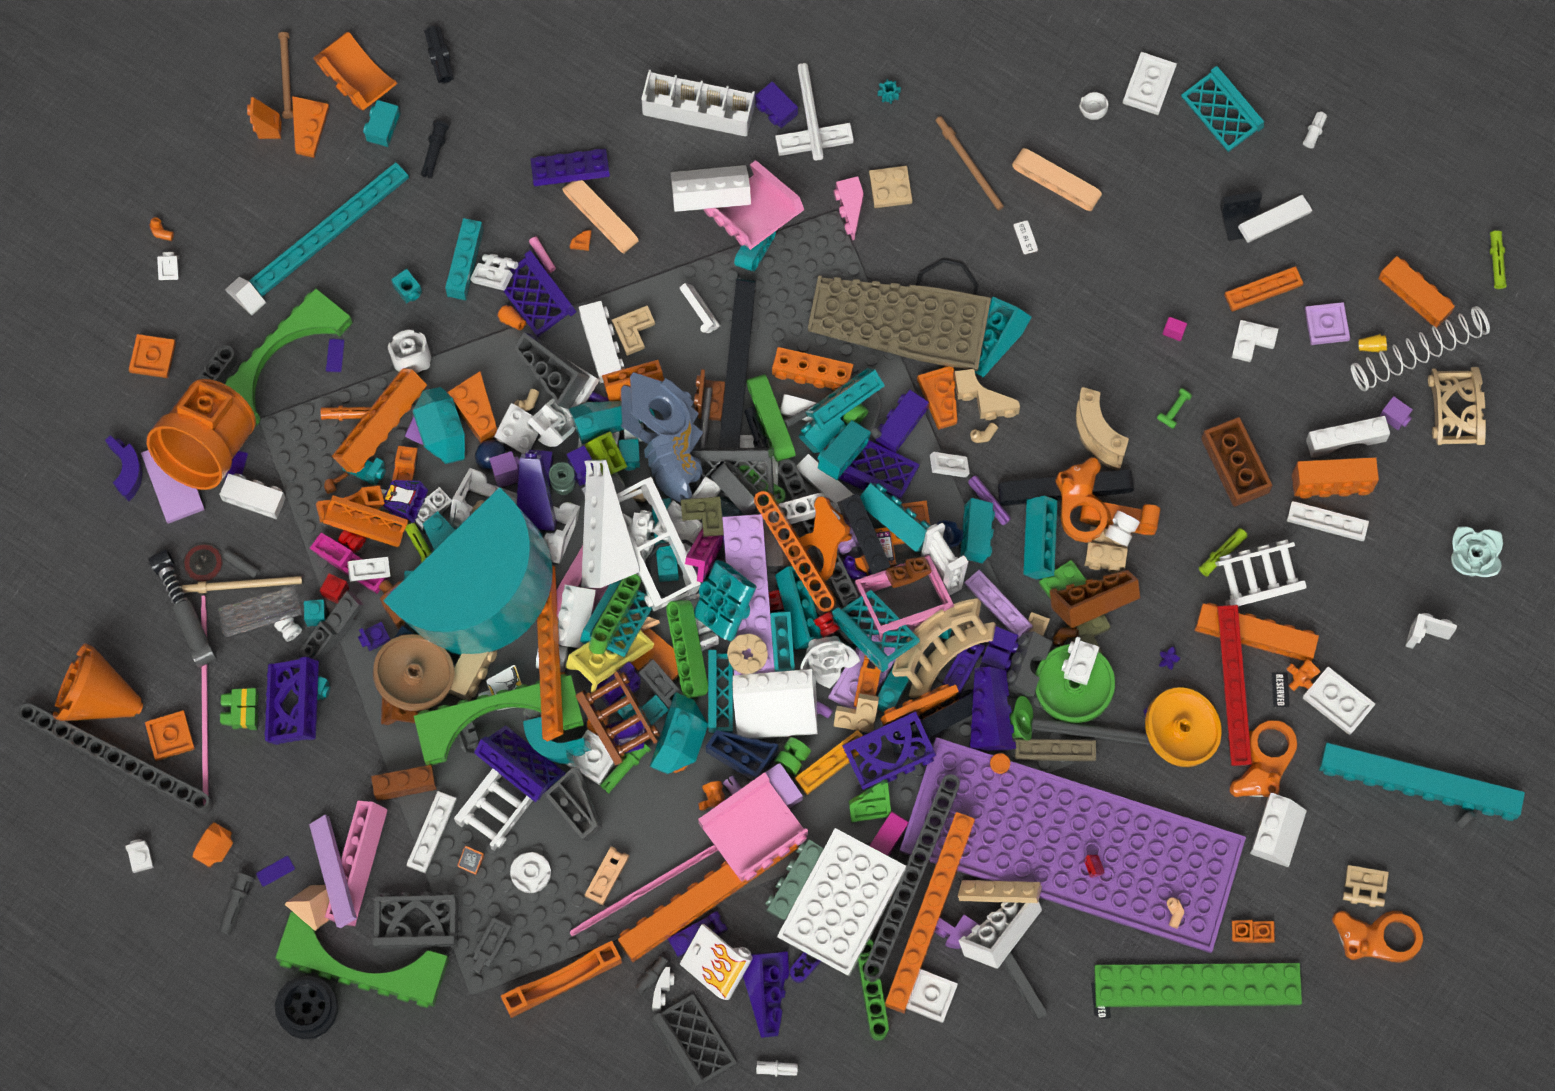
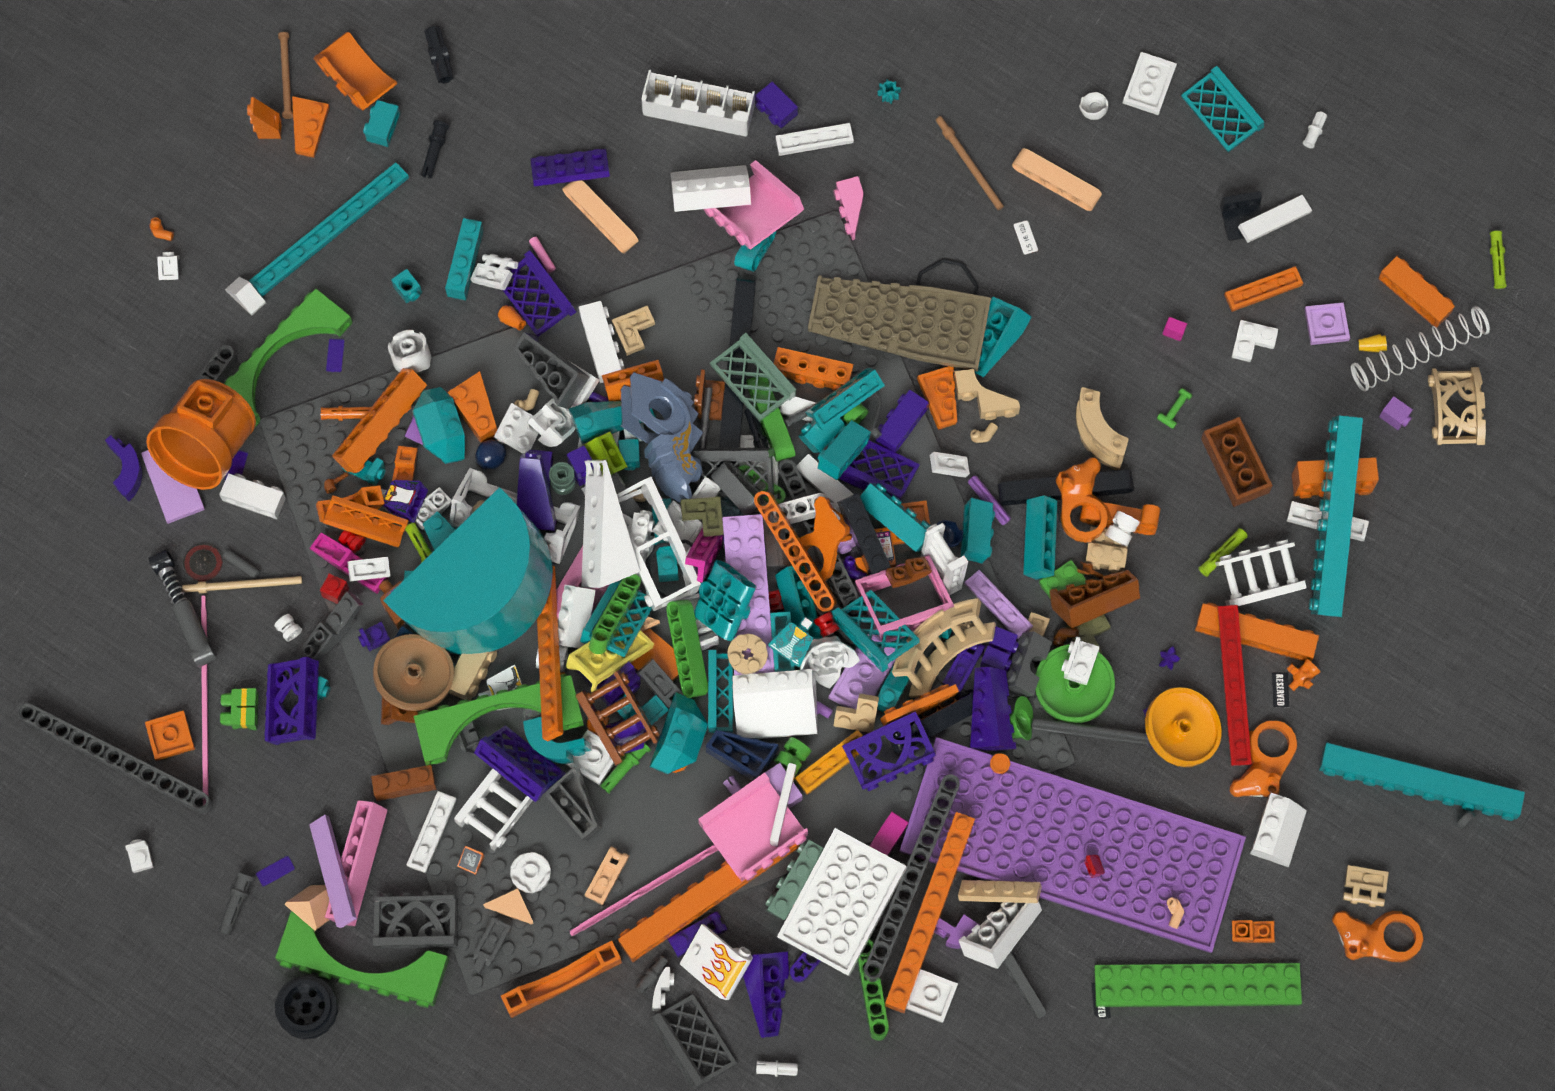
(94, 690): orange cone -> none
(152, 356): orange plate -> none
(213, 845): orange slope -> none
(259, 611): clear plate -> none
(314, 612): teal brick -> none
(505, 469): medium lavender brick -> none
(511, 906): none -> light nougat tile
(581, 241): orange tile -> none
(701, 308): white hinge -> none
(714, 794): orange piece -> none
(768, 371): none -> sand green fence
(783, 803): none -> white tile
(793, 641): none -> teal torso
(810, 111): white axle -> none
(867, 681): orange hinge -> none
(871, 803): bright green wing -> none
(890, 187): tan plate -> none
(1055, 750): dark tan tile -> none
(1088, 569): none -> dark orange hand
(1329, 439): white arch -> none
(1336, 516): none -> teal brick
(1338, 700): white plate -> none
(1426, 623): white bracket -> none
(1486, 543): light aqua brick -> none

